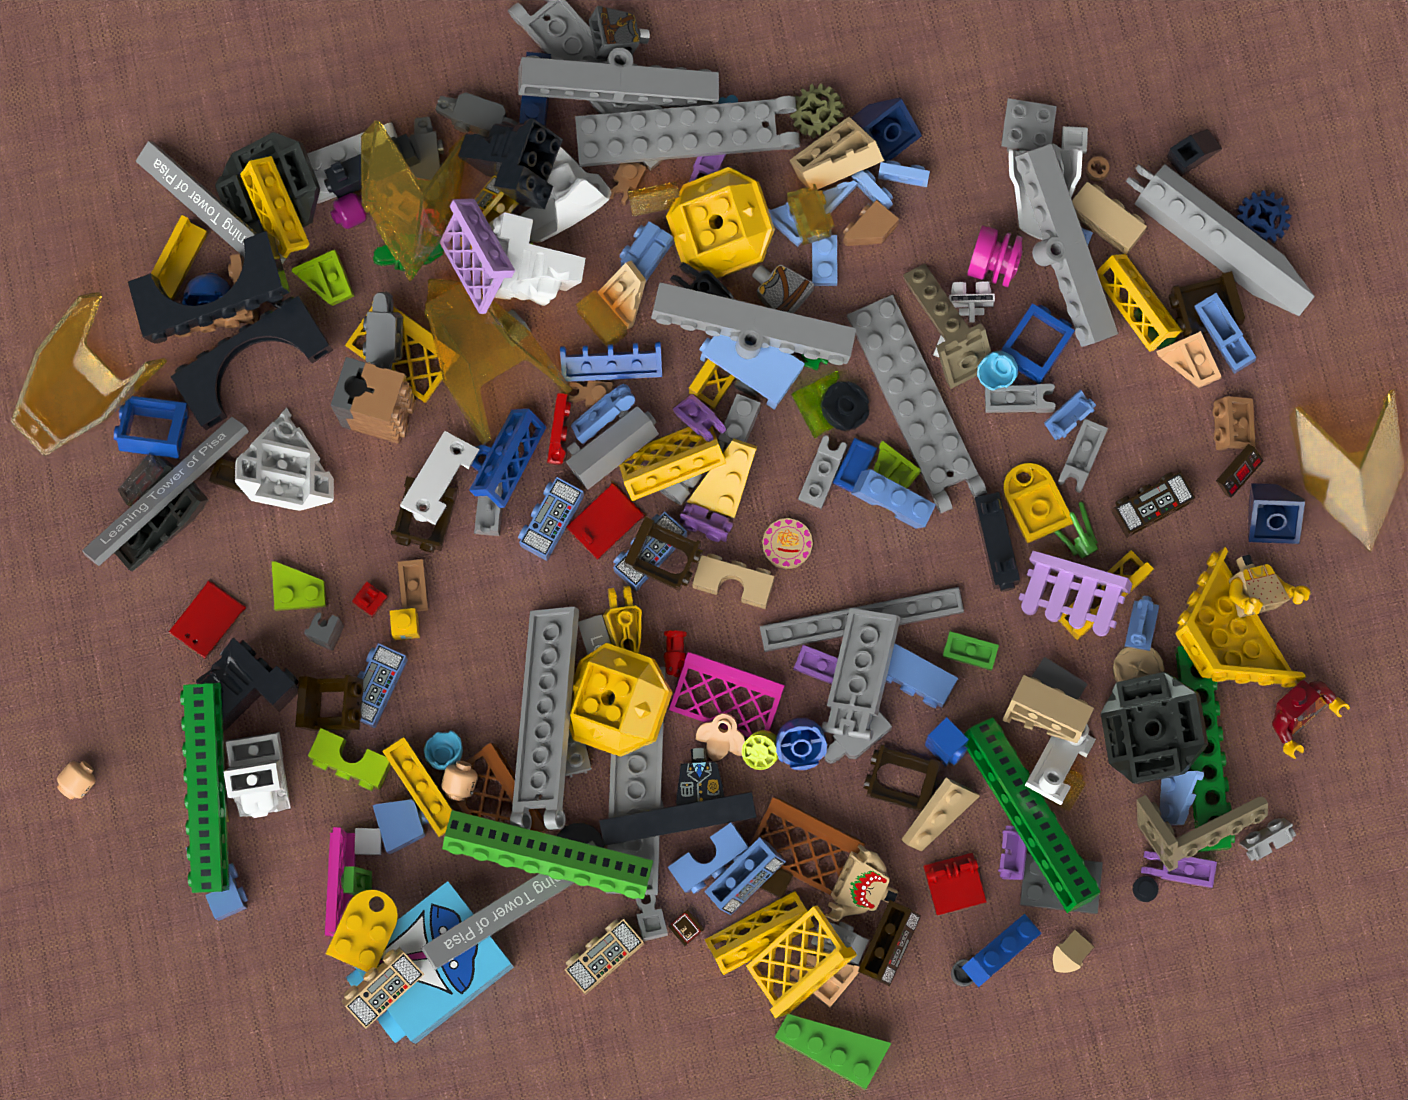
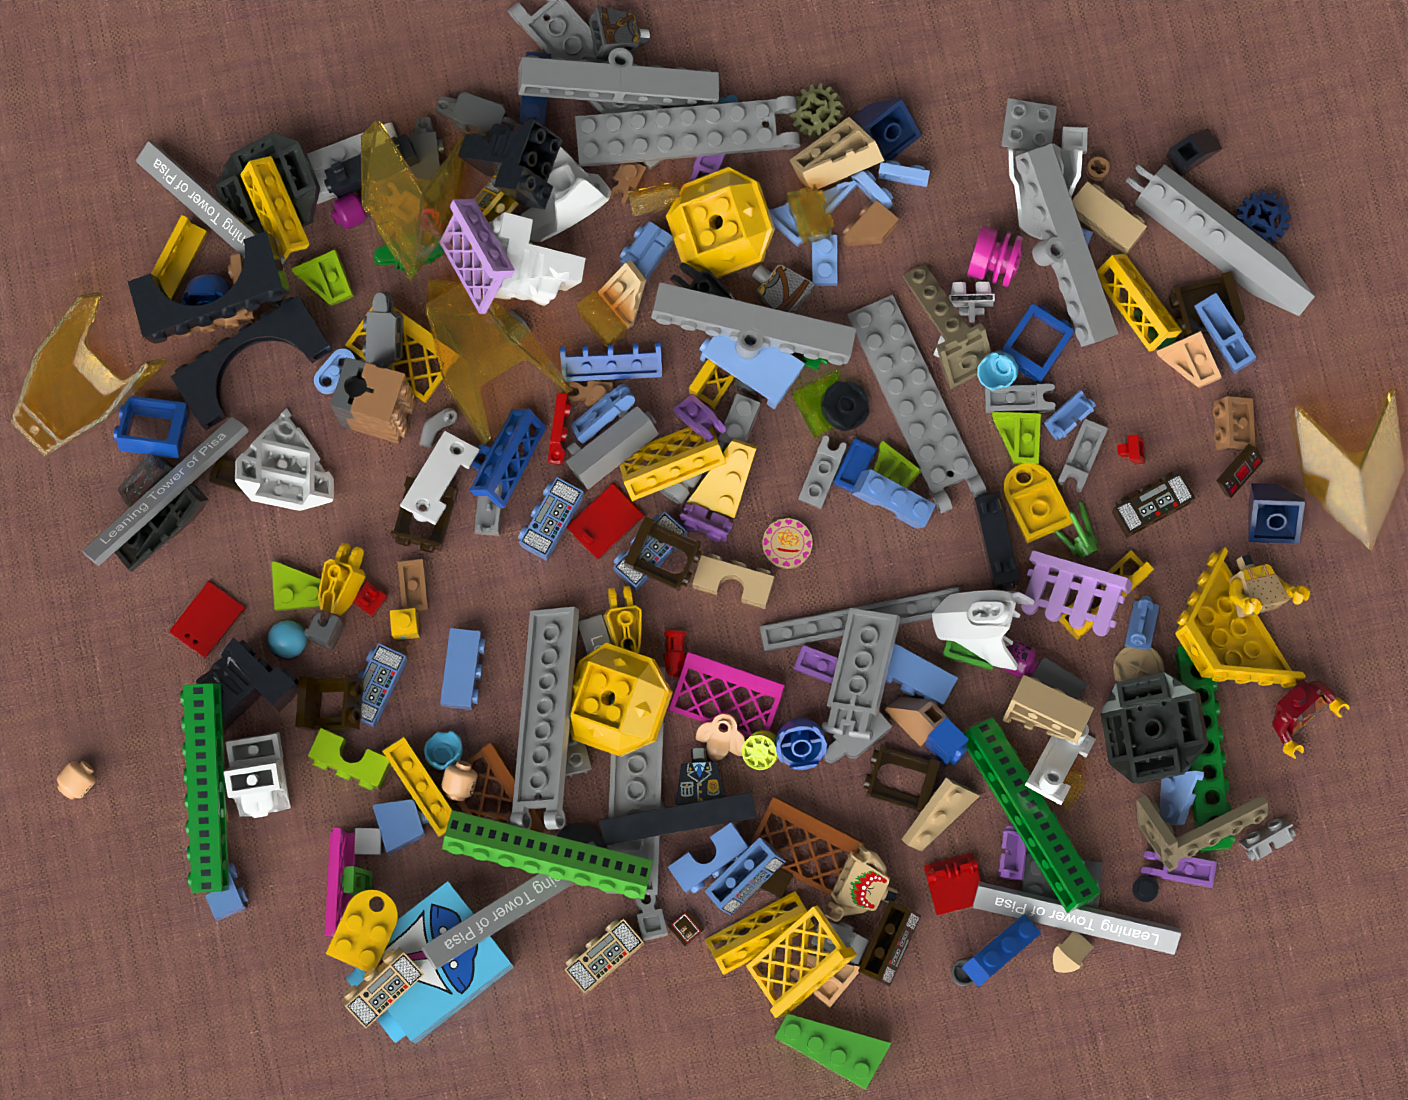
(286, 639): none -> medium azure hair
(331, 370): none -> light blue plate
(341, 580): none -> yellow hinge
(435, 423): none -> light grey arm
(462, 669): none -> medium blue brick
(916, 717): none -> medium nougat slope
(979, 623): none -> white piece
(1020, 435): none -> lime wing
(1025, 658): none -> magenta head
(1081, 920): none -> tile
(1133, 449): none -> red tile

